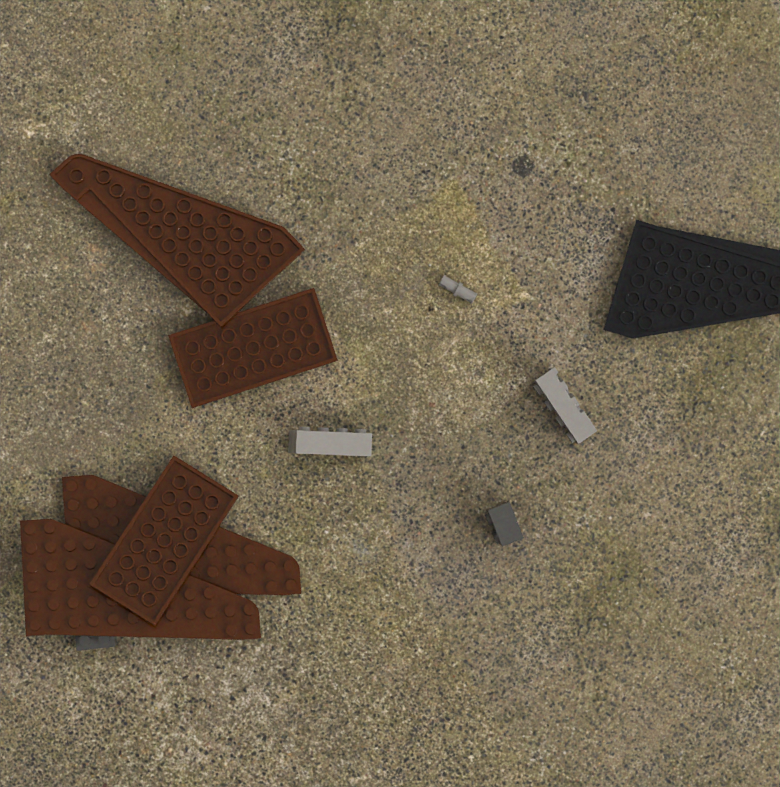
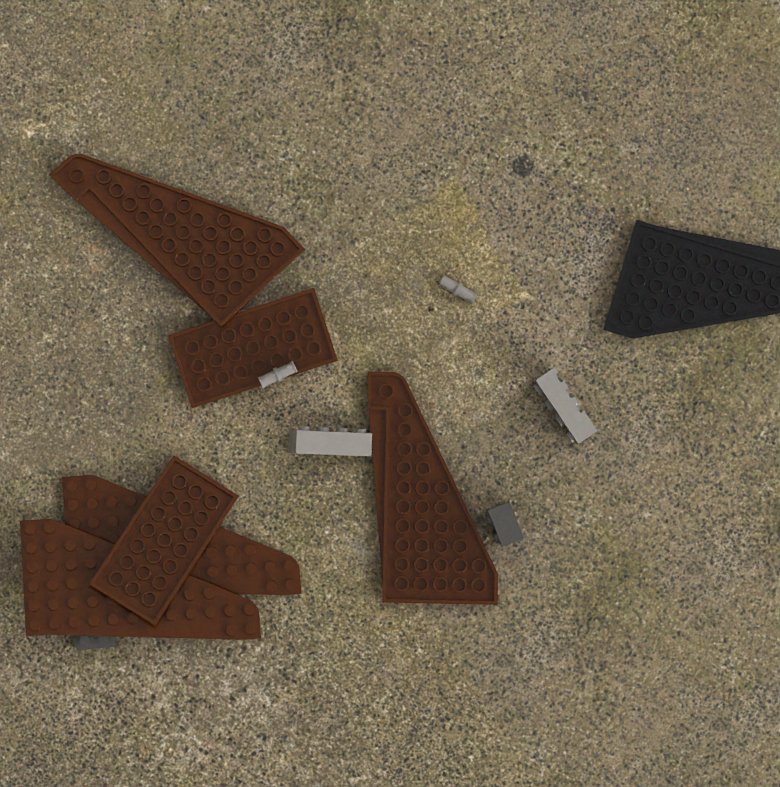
(277, 374): none -> light grey pin
(423, 524): none -> reddish brown wing

